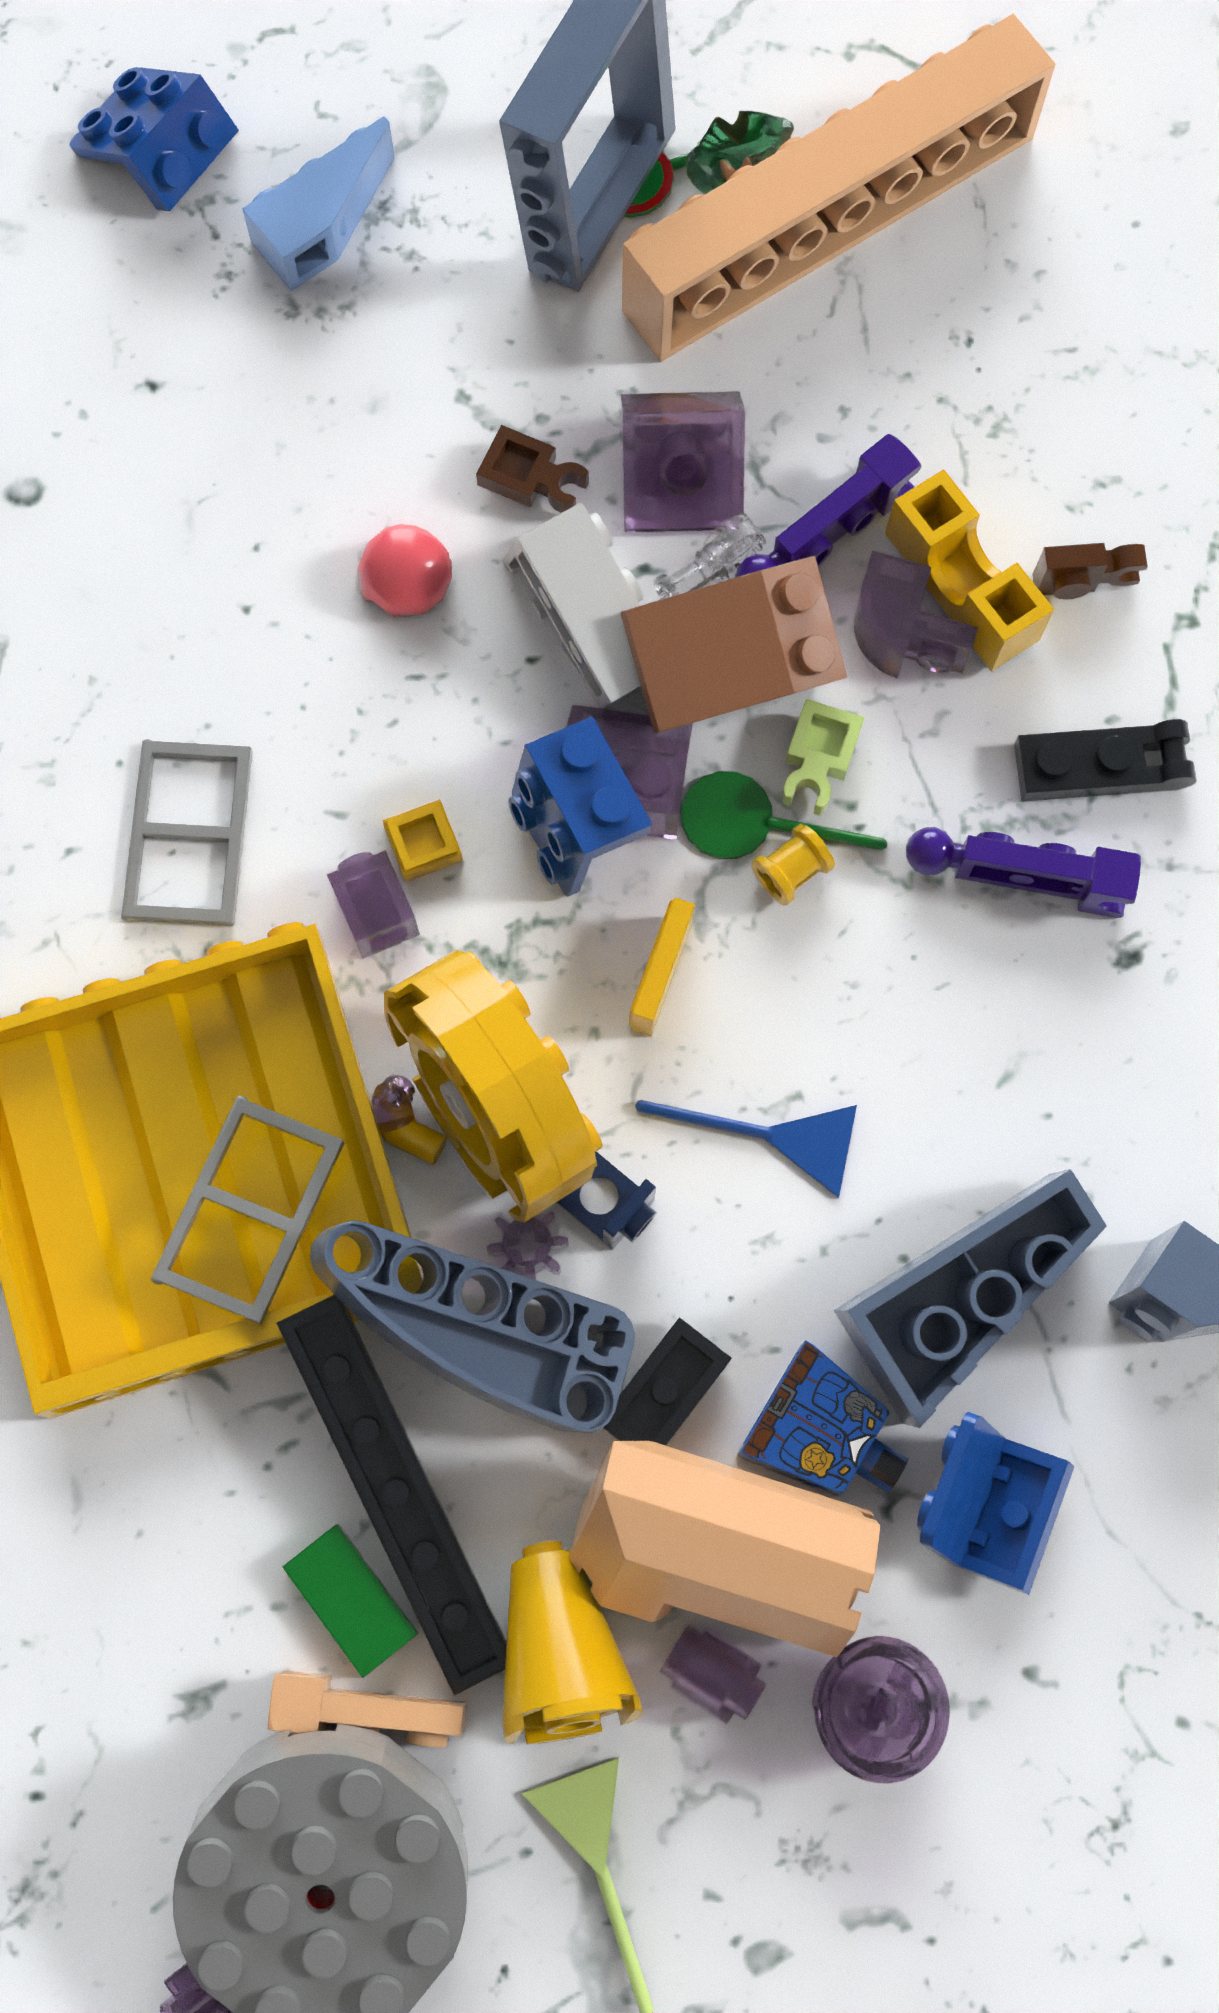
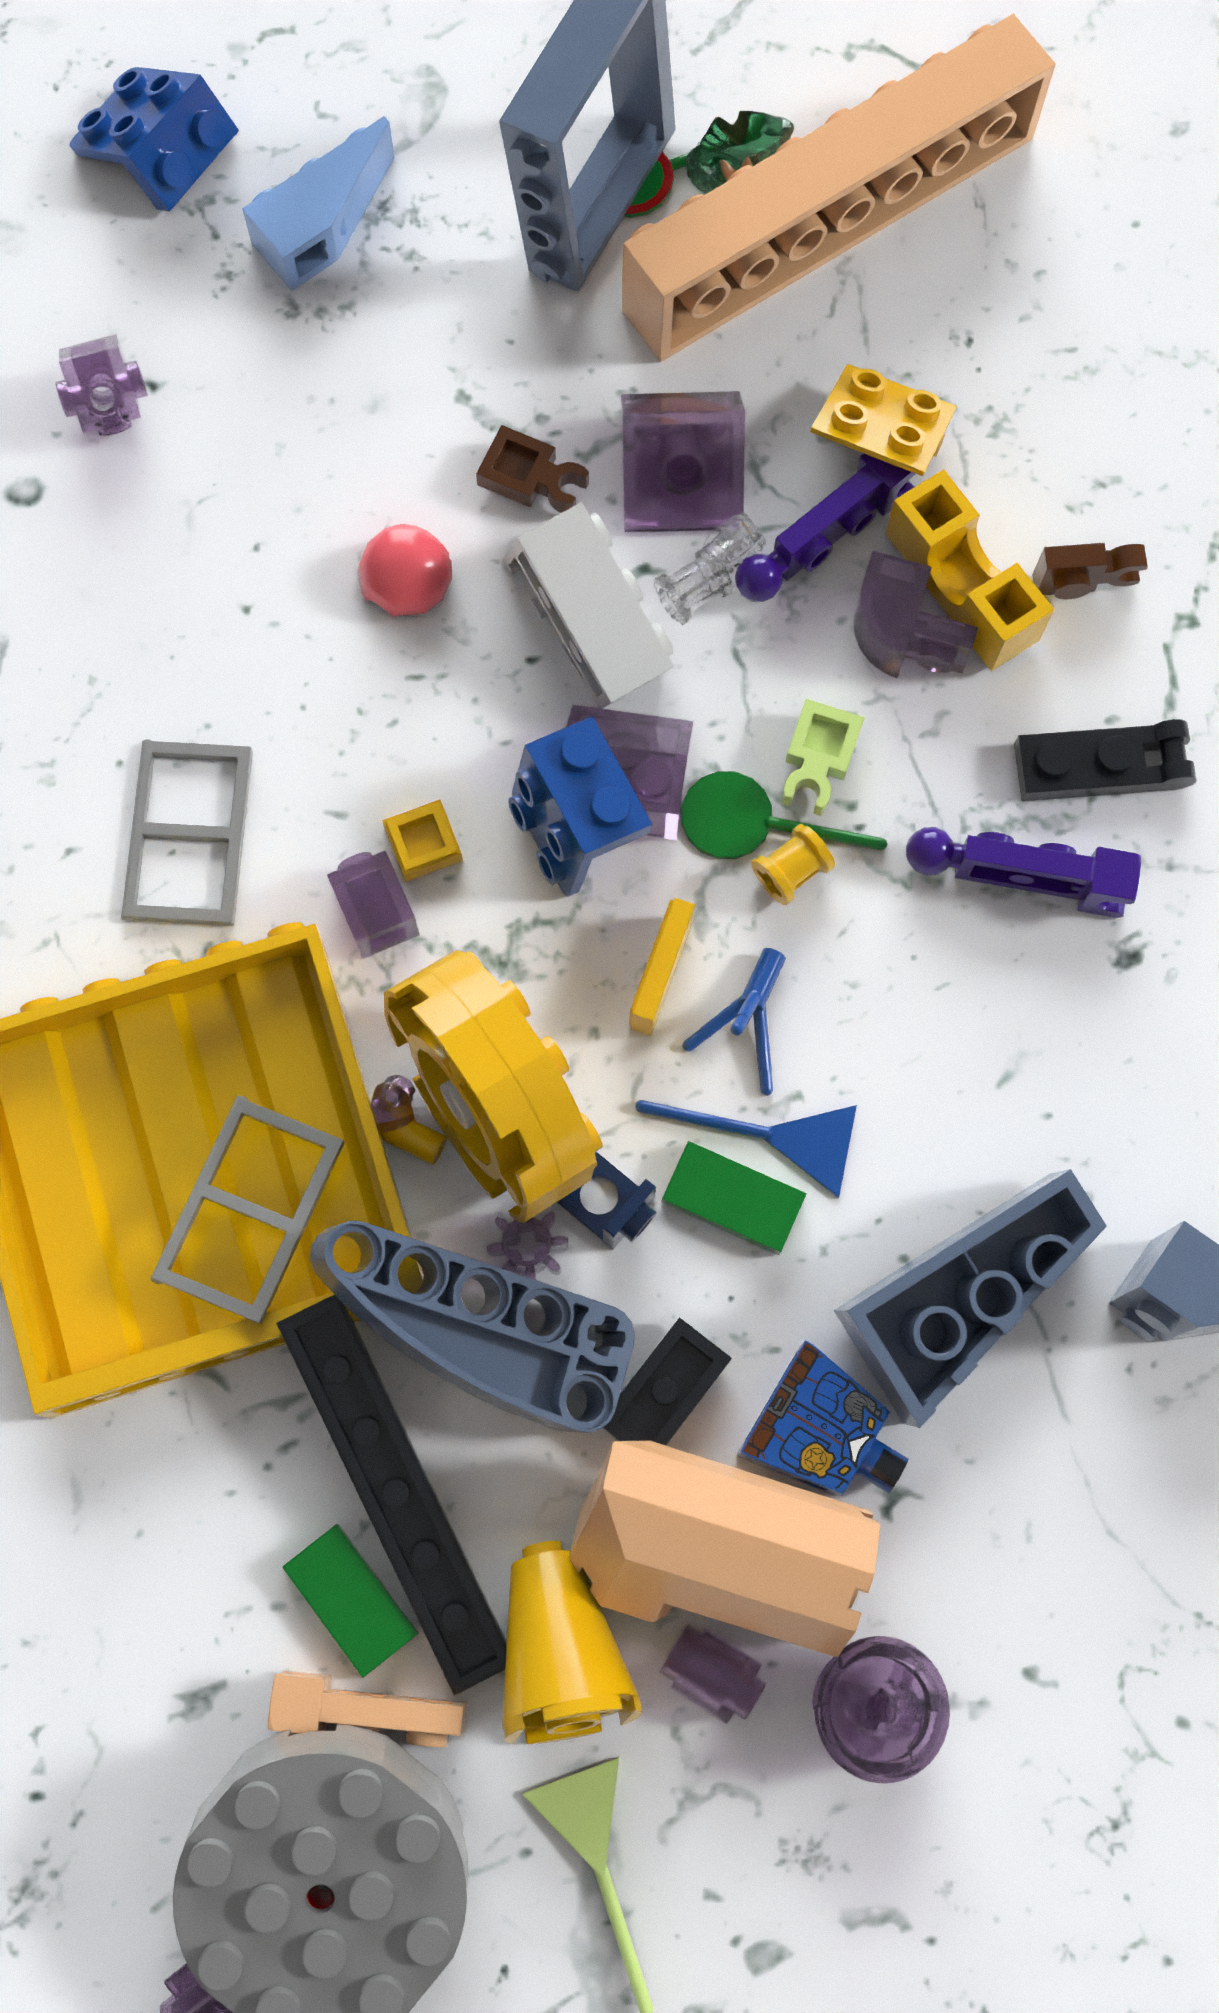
(100, 365): none -> clear purple brick
(733, 1197): none -> green tile
(734, 644): nougat slope -> none
(749, 1003): none -> blue plant
(884, 419): none -> yellow hinge
(993, 1504): blue bracket -> none

